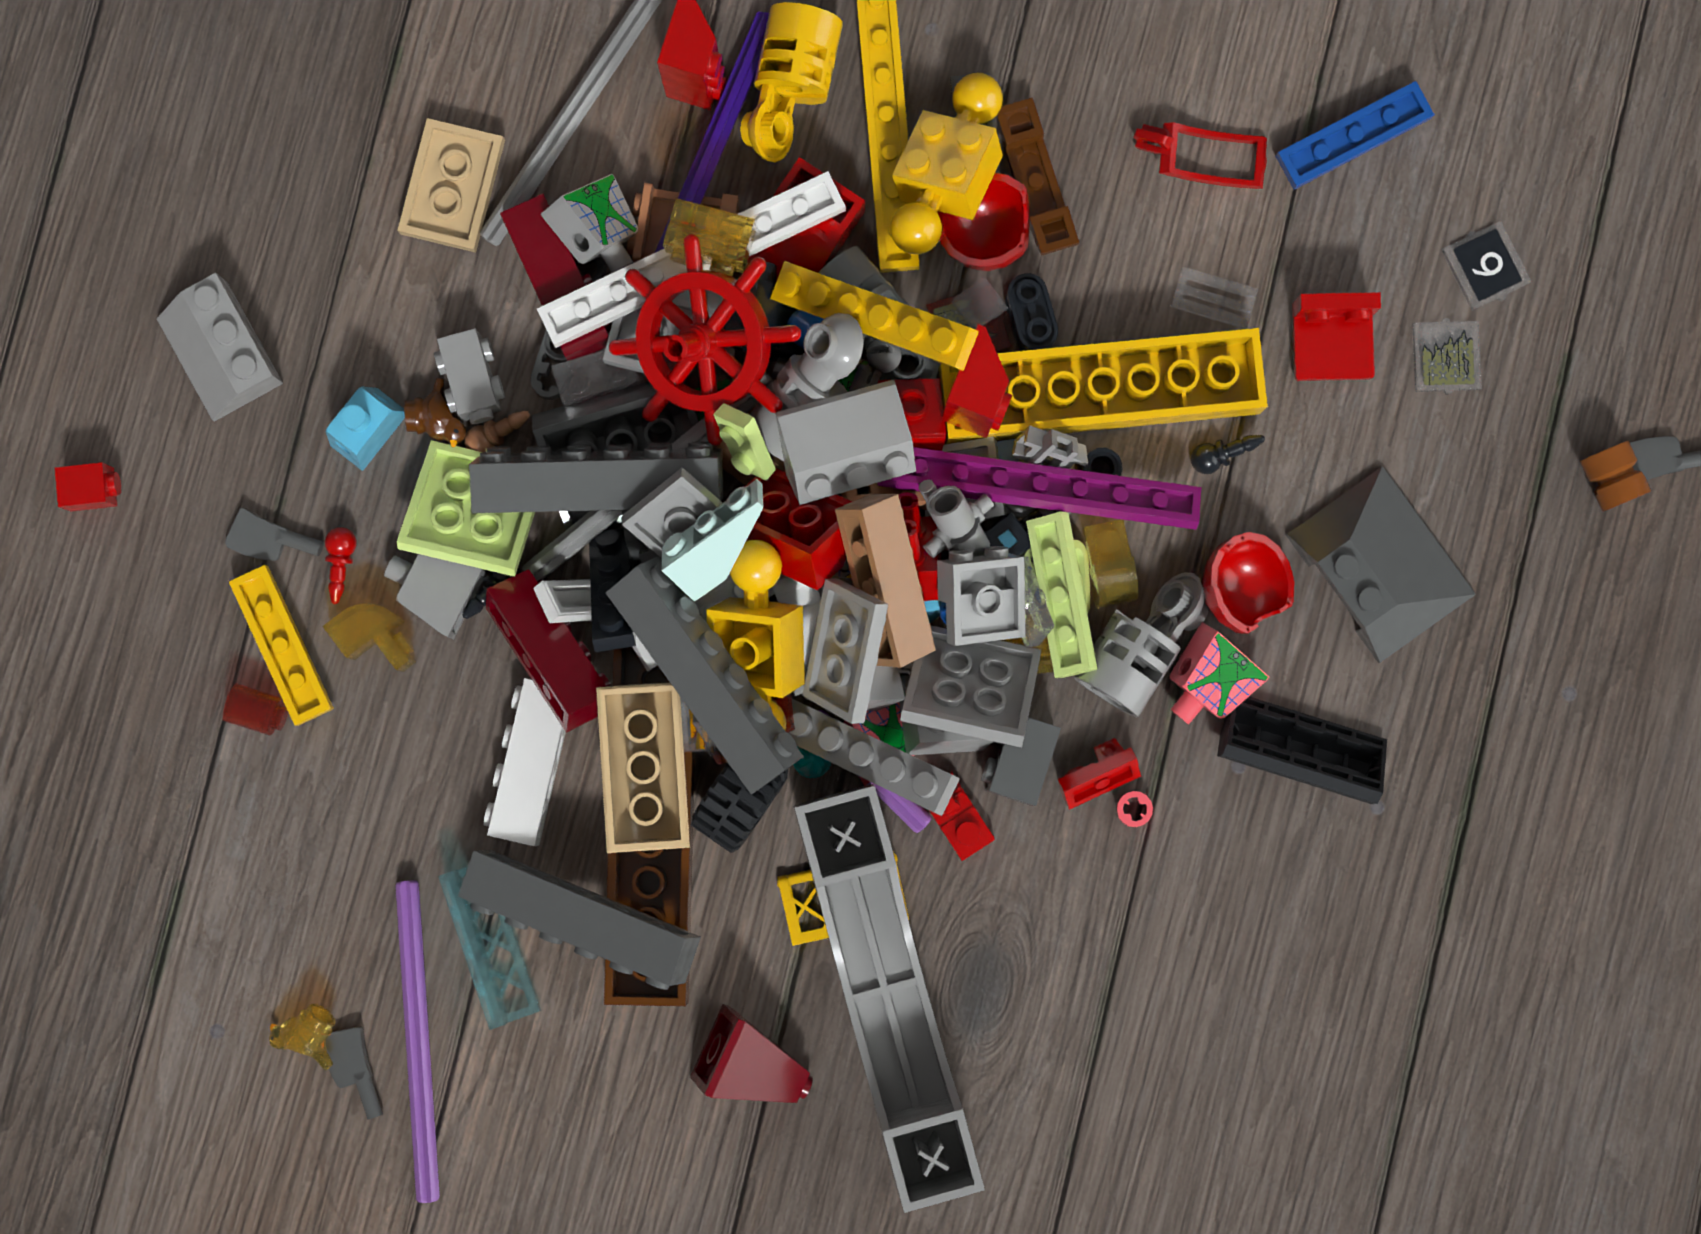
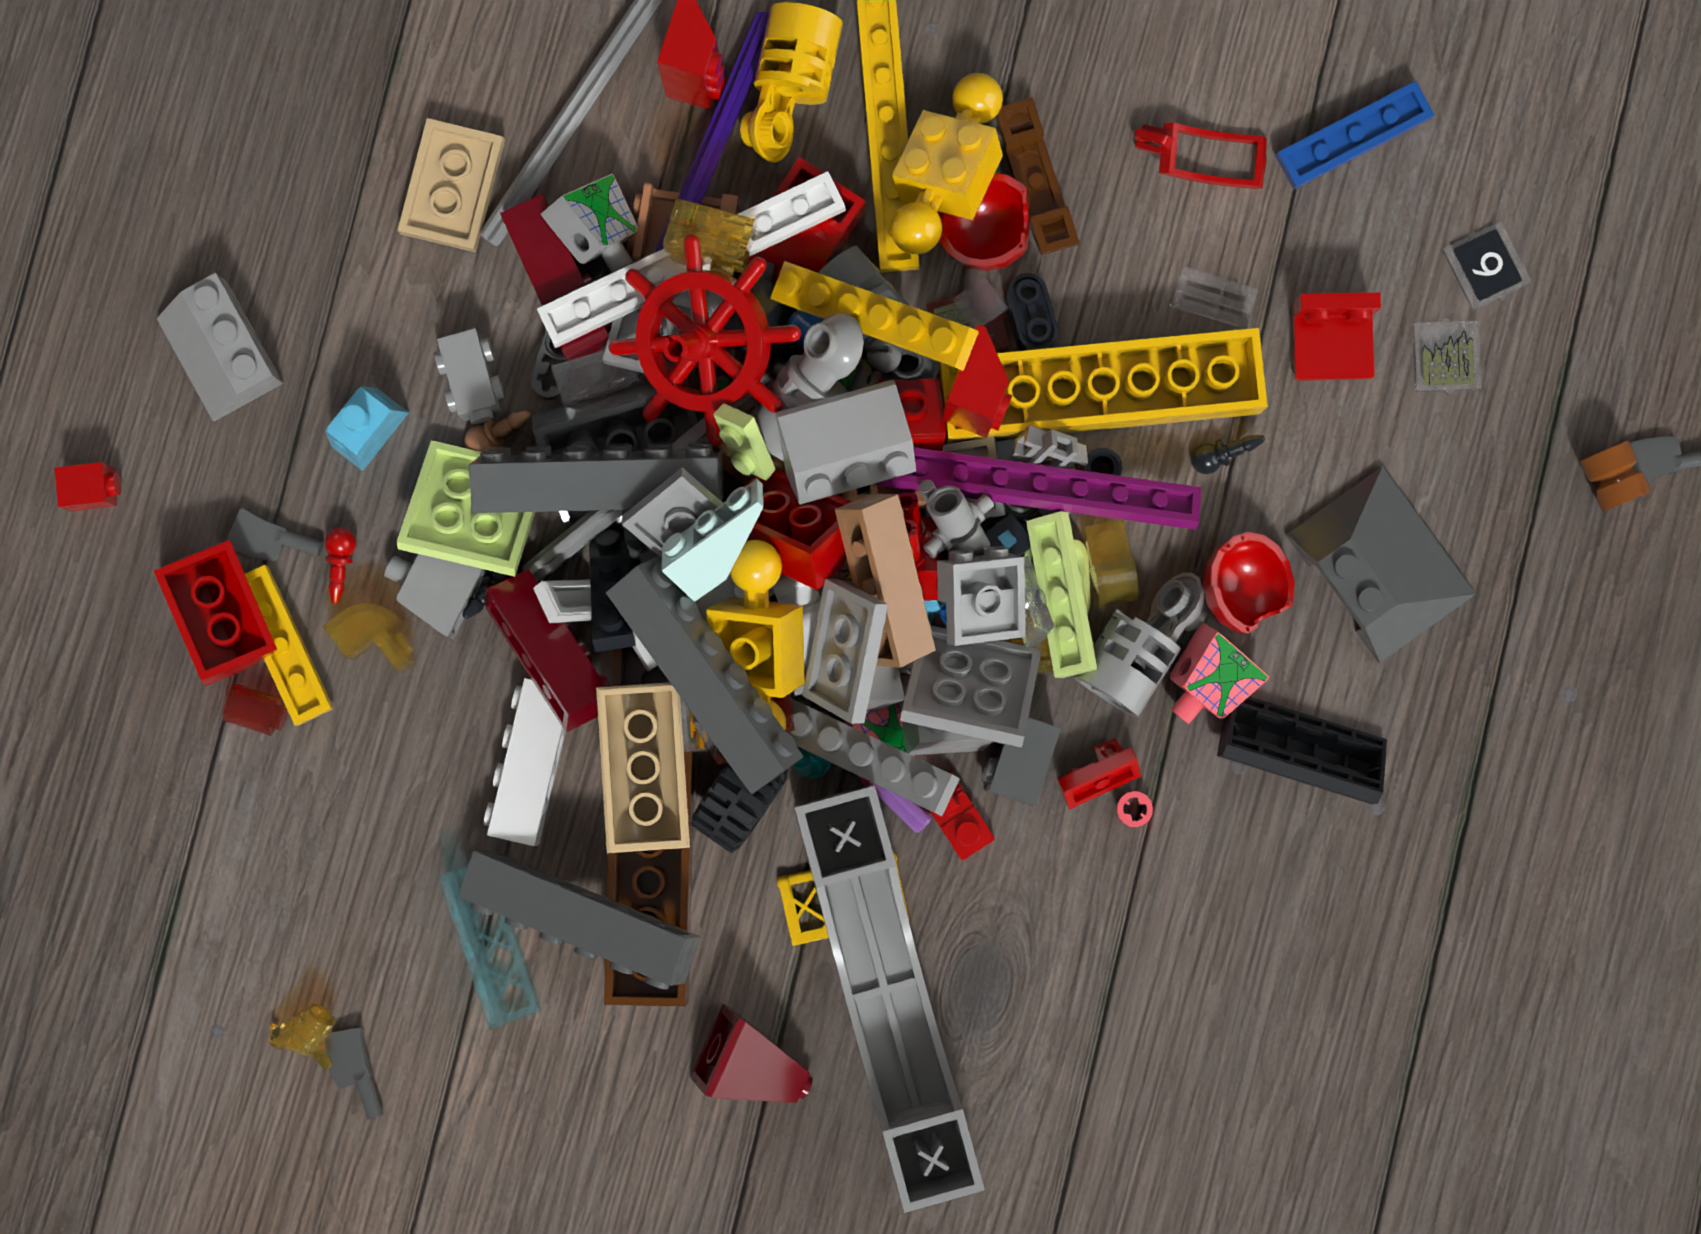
(216, 612): none -> red slope
(417, 1041): medium lavender axle -> none
(434, 417): reddish brown animal -> none

